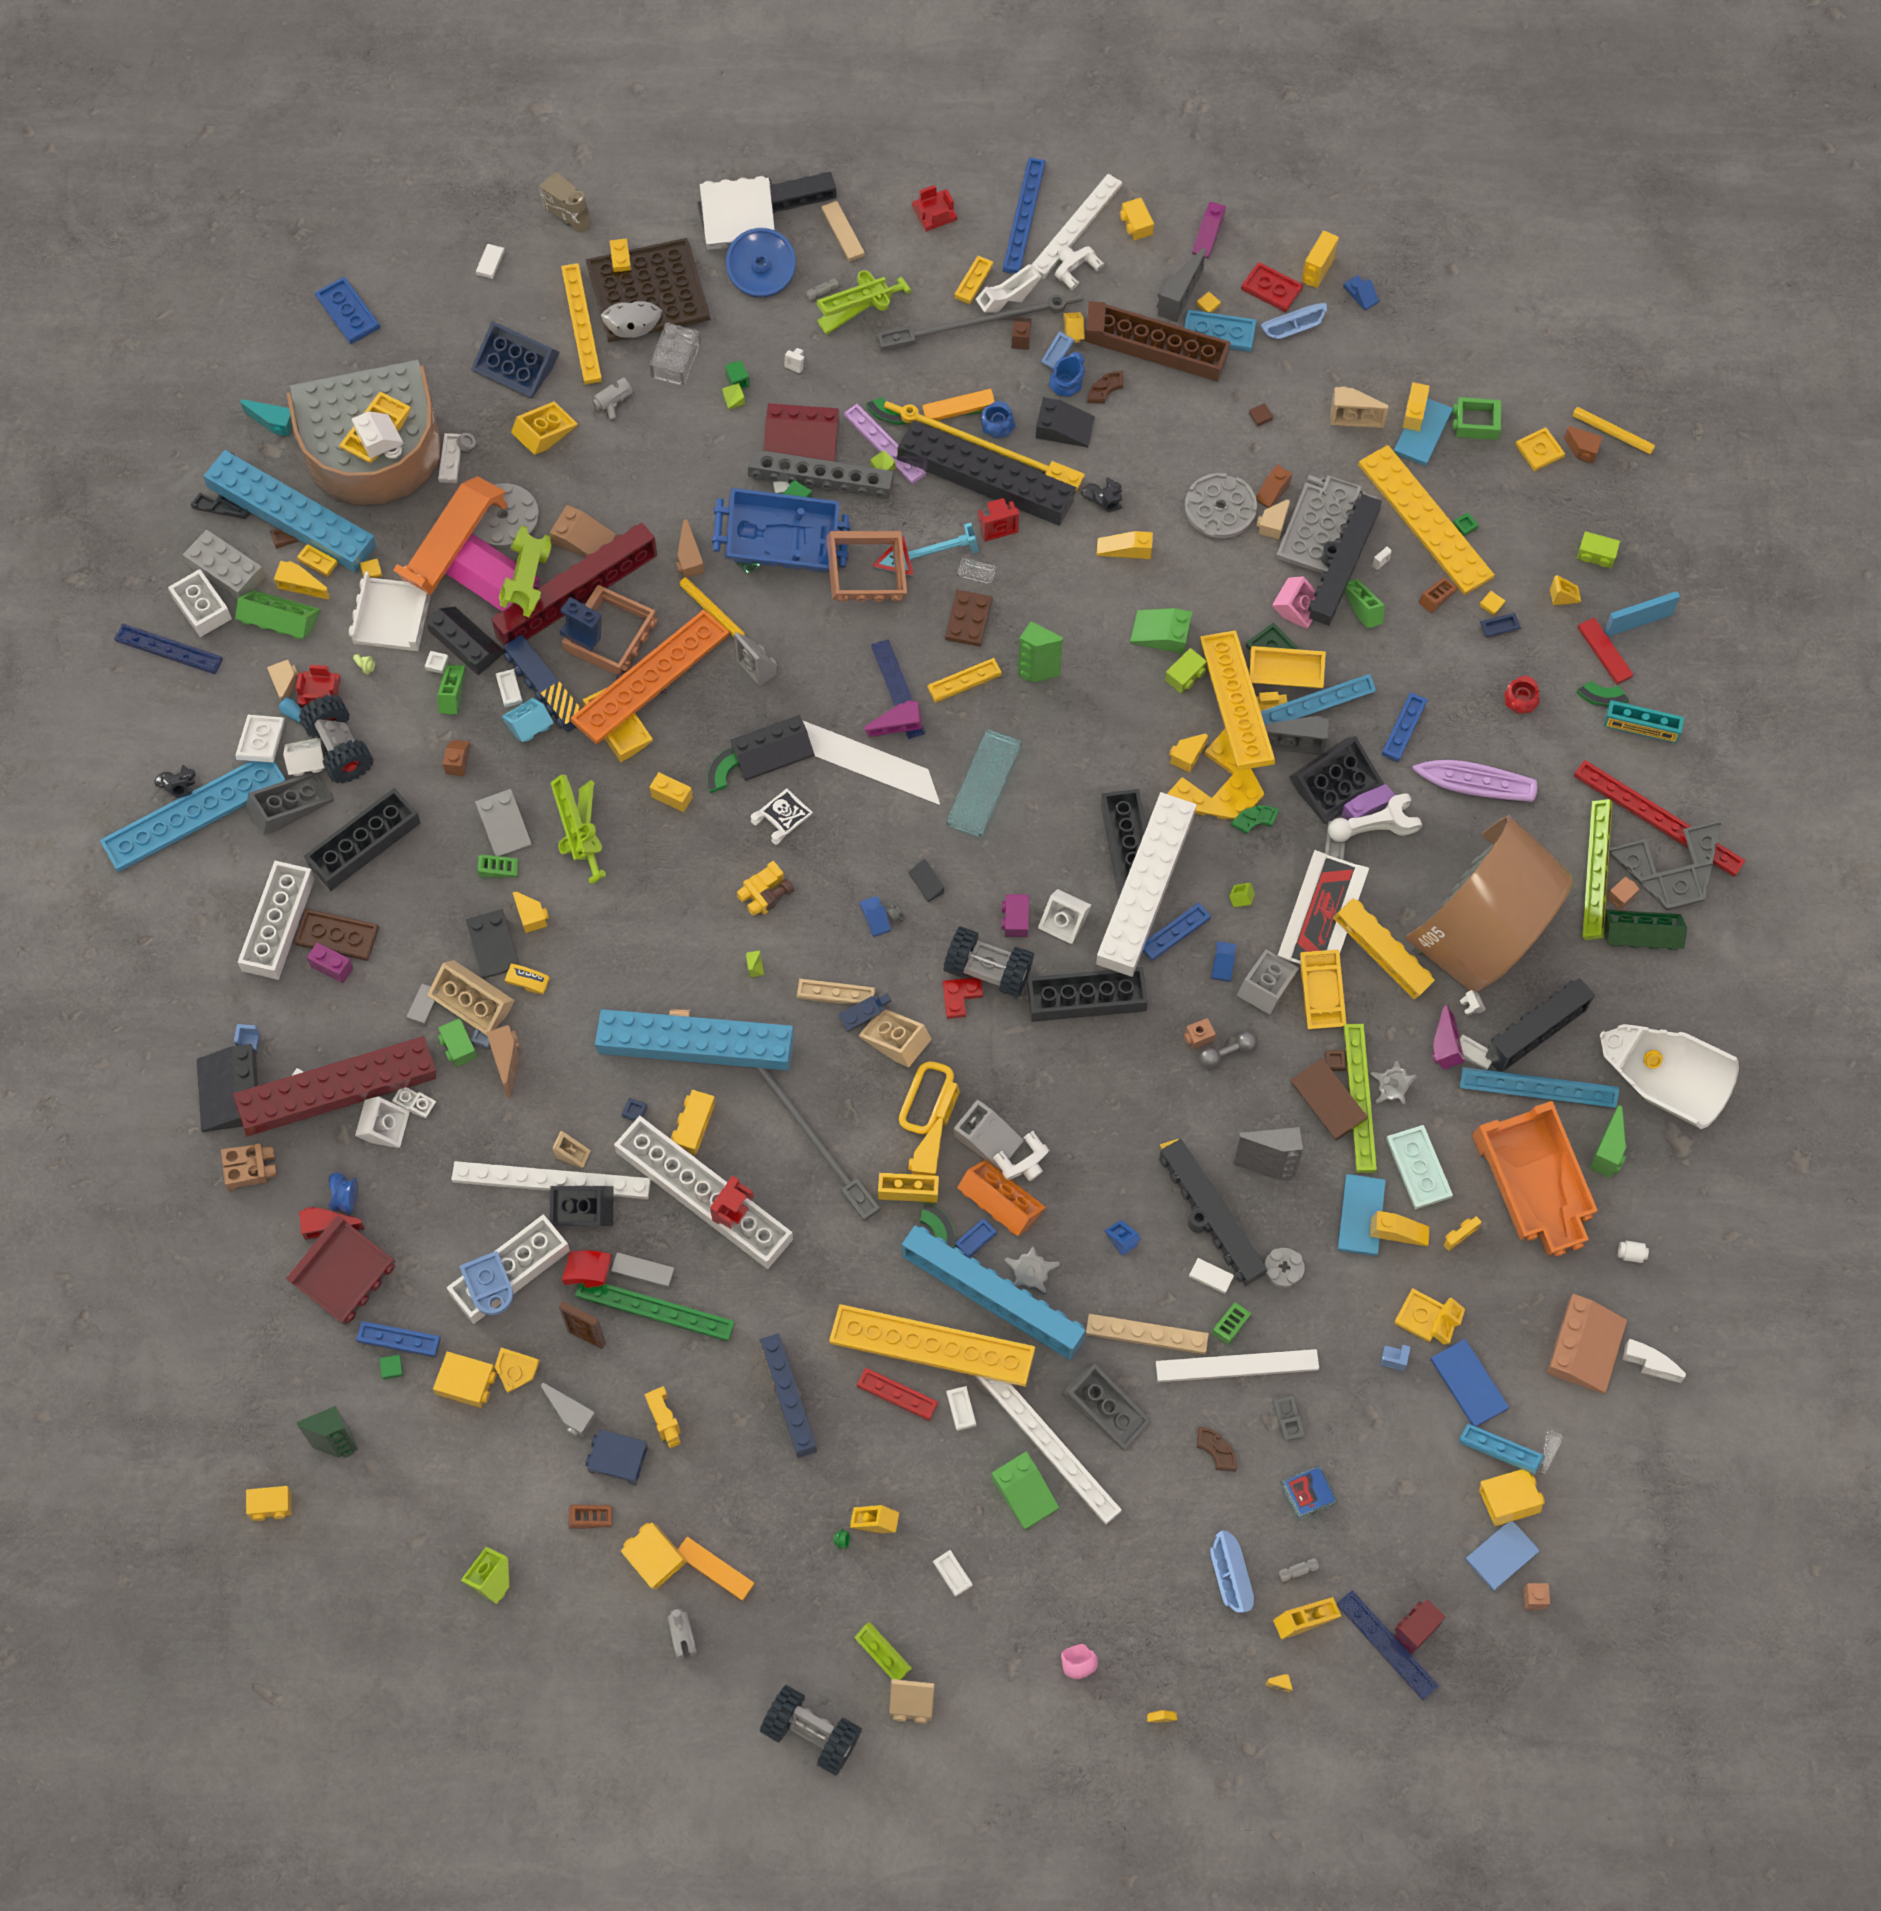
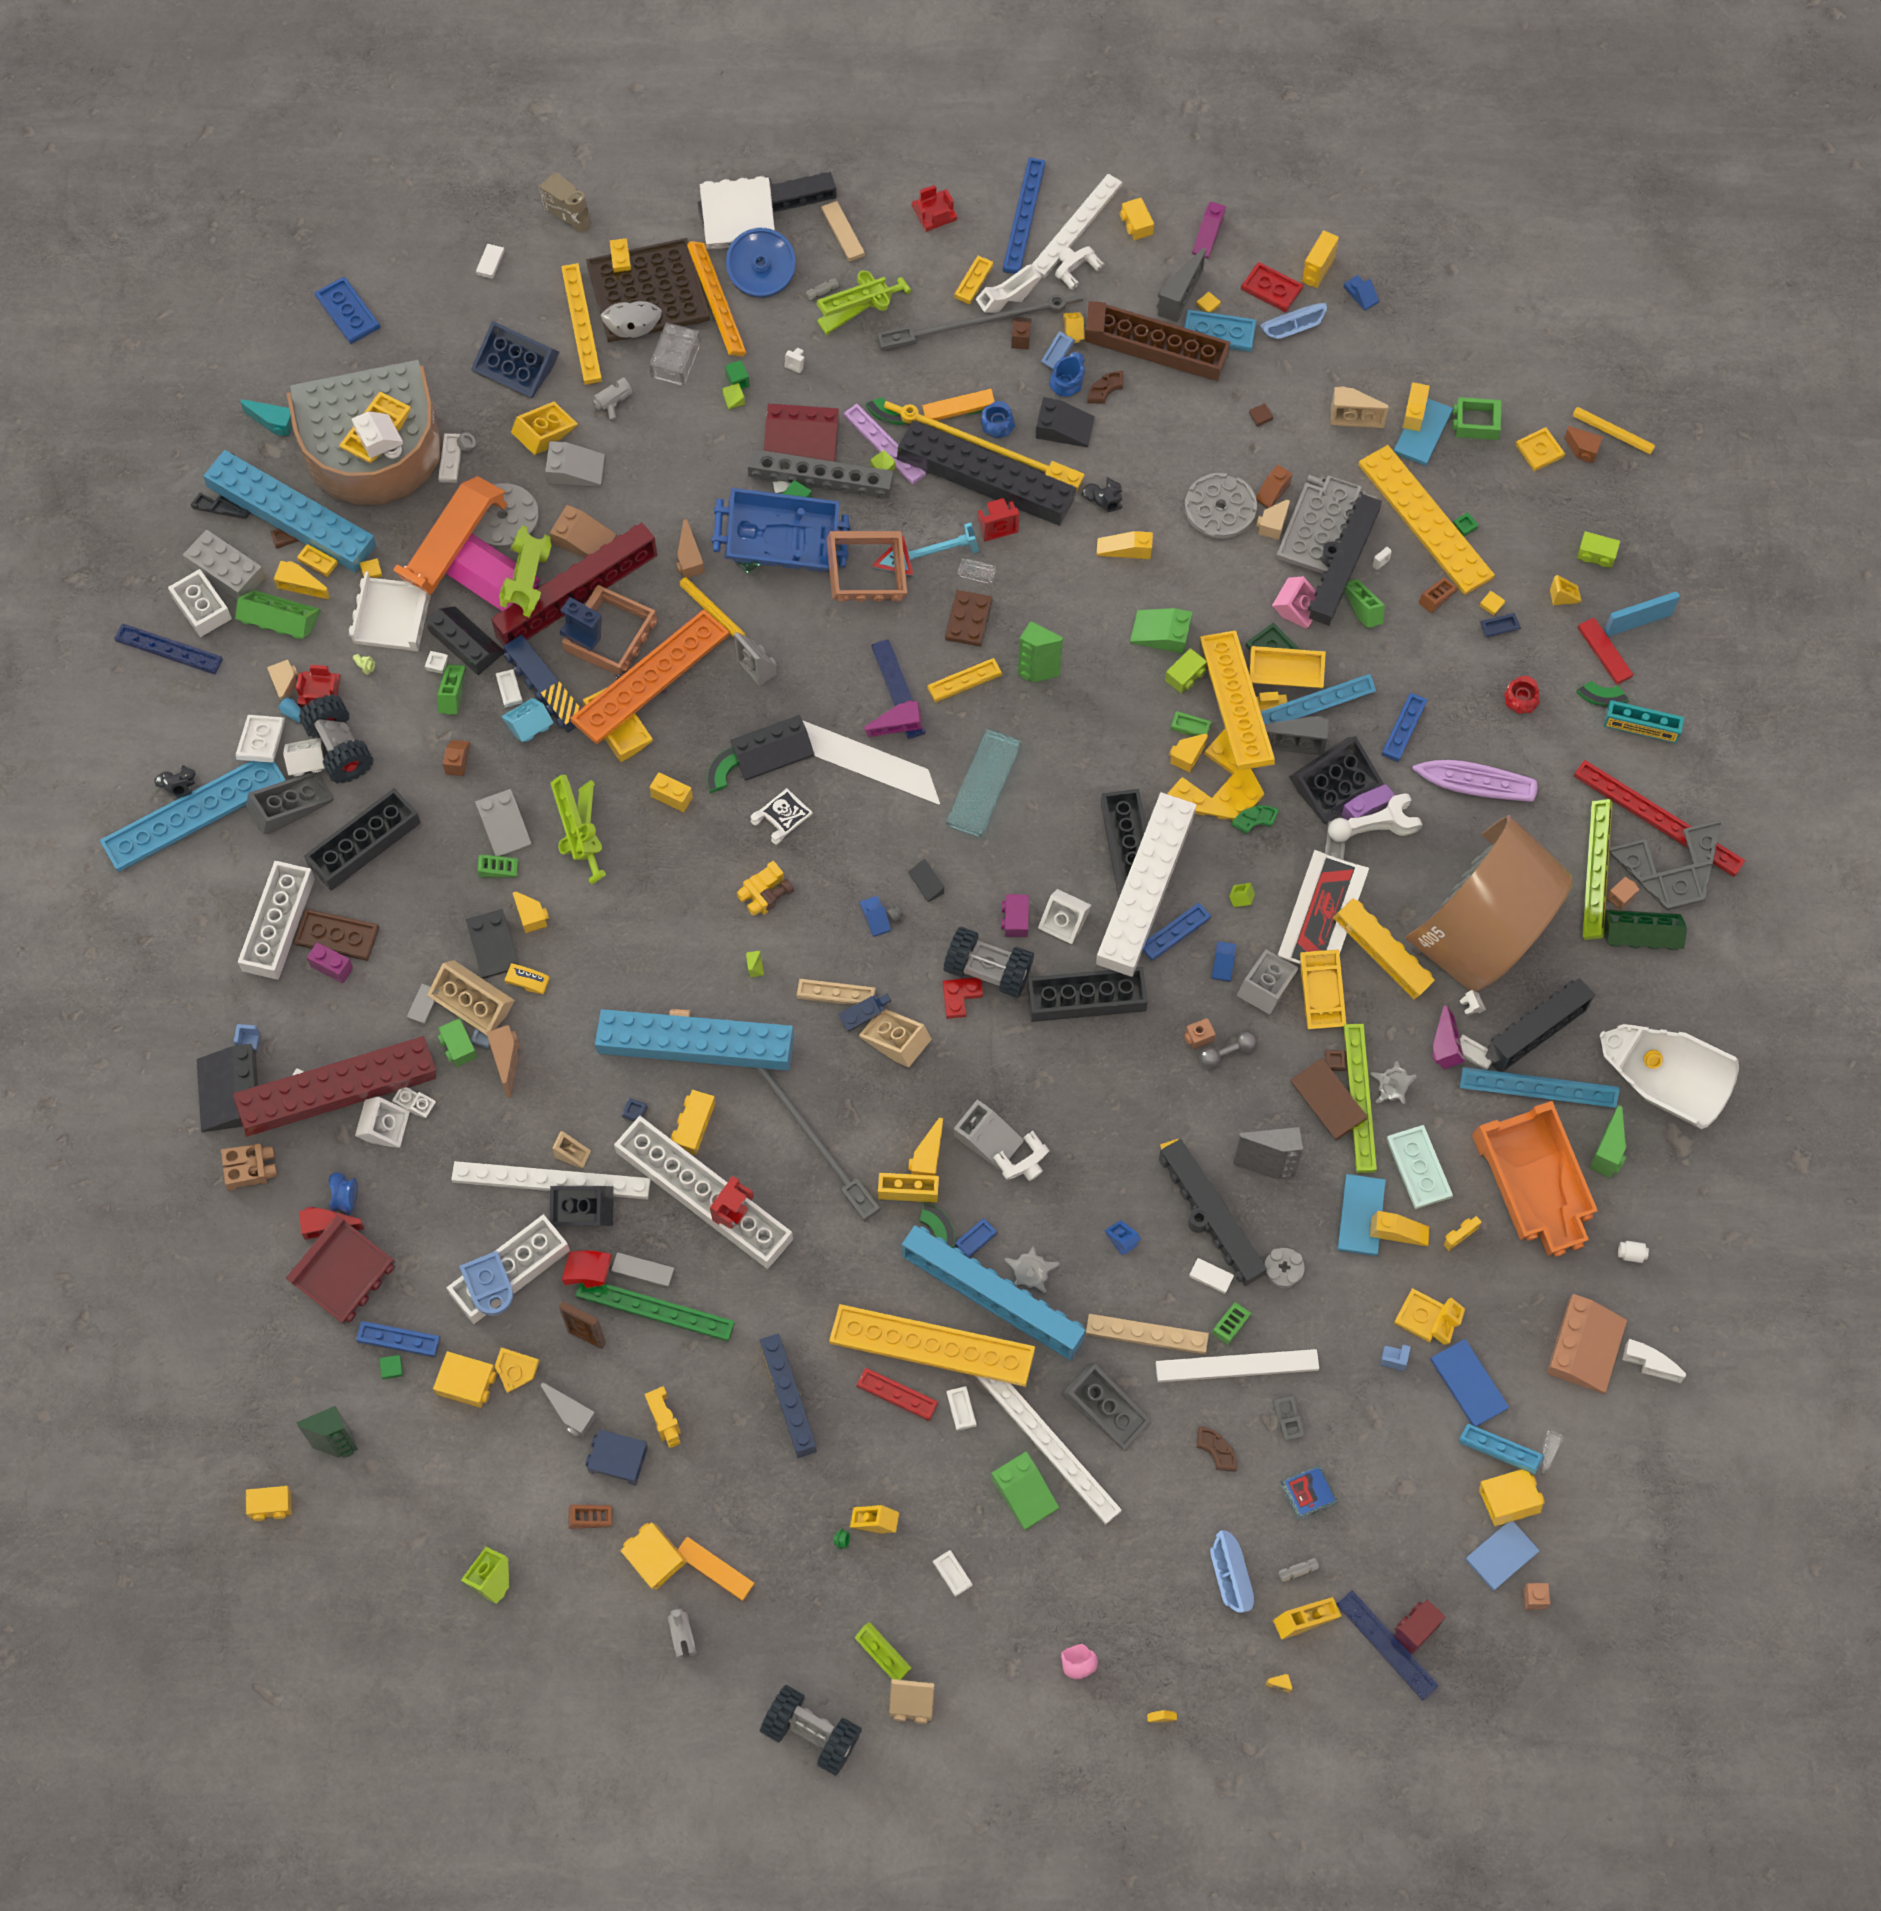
(573, 465): none -> light grey slope
(716, 299): none -> light orange tile
(943, 1105): yellow bar -> none
(1001, 1197): orange slope -> none
(1190, 724): none -> bright green tile

